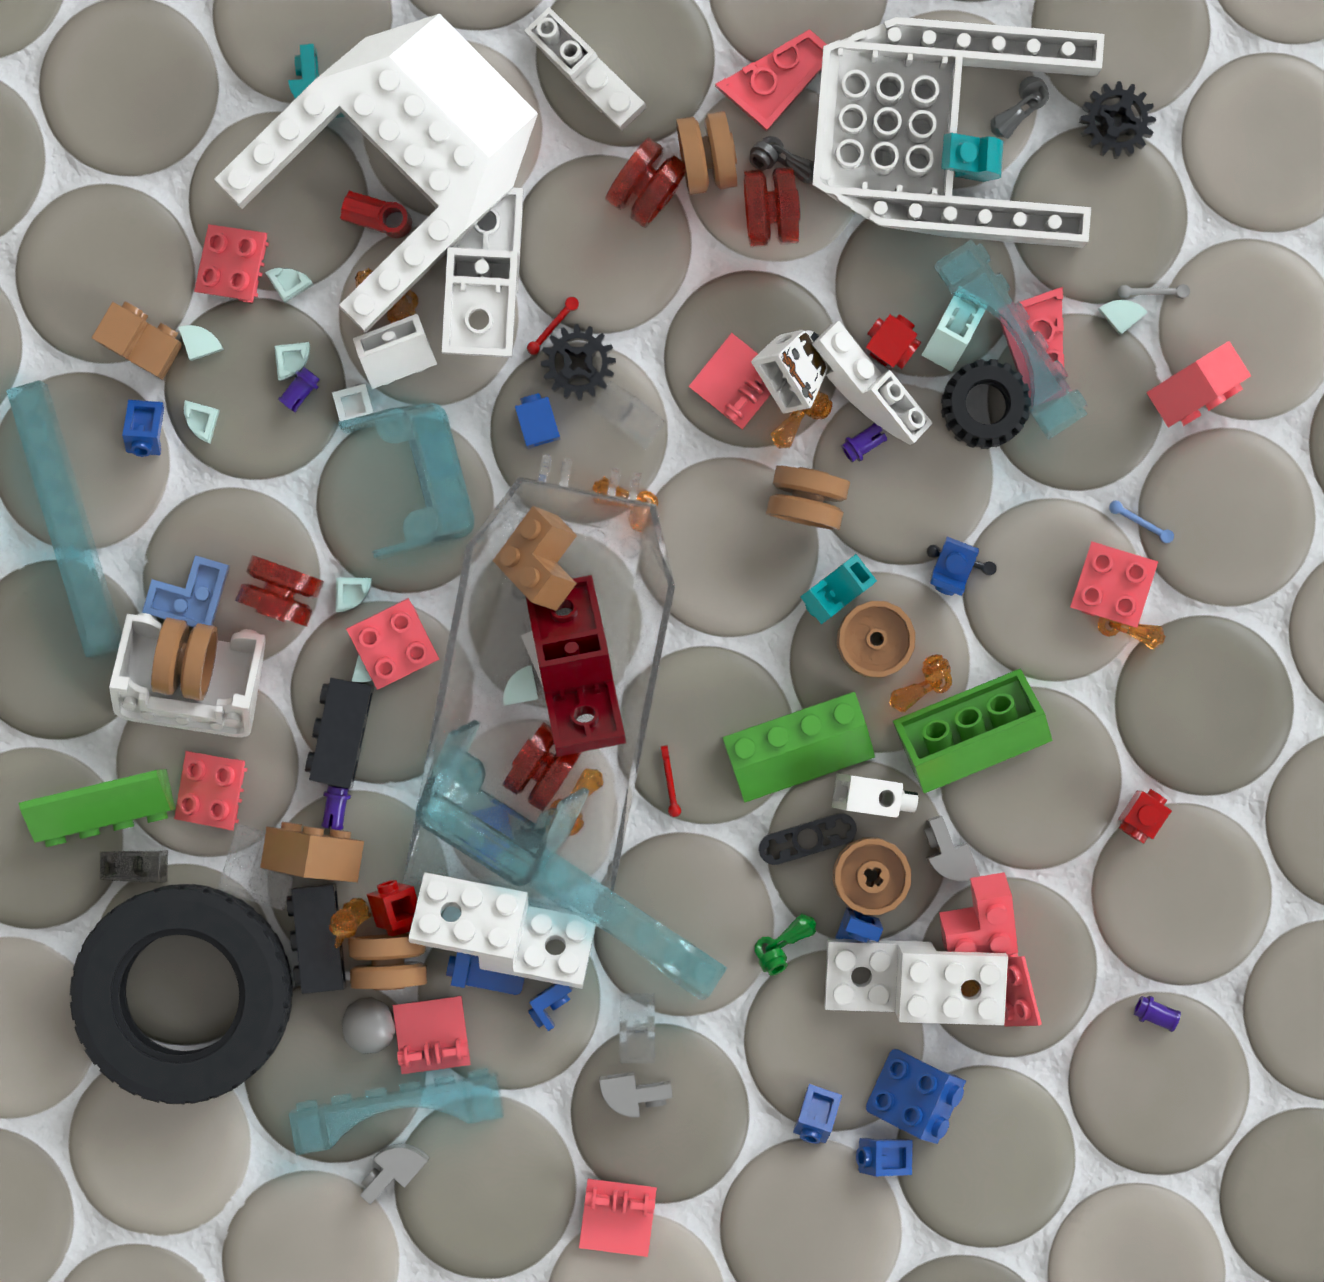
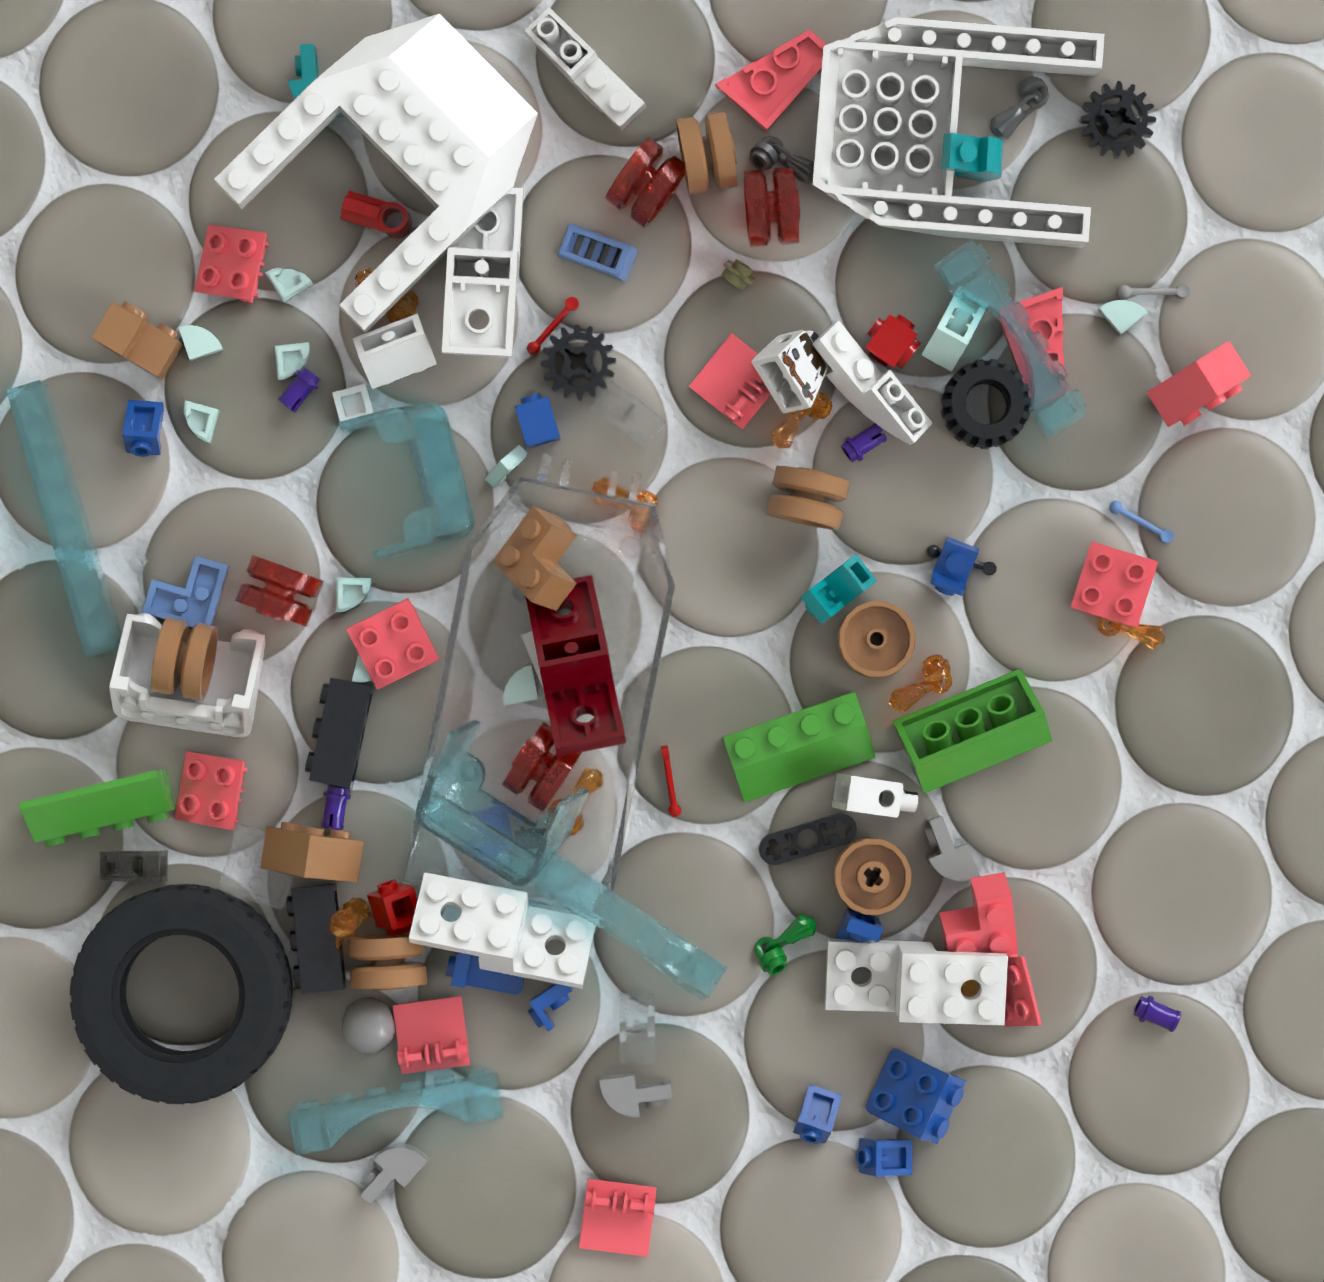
(505, 465): none -> light aqua tile
(625, 260): none -> medium blue slope
(738, 274): none -> olive plate
(1144, 815): red brick -> none

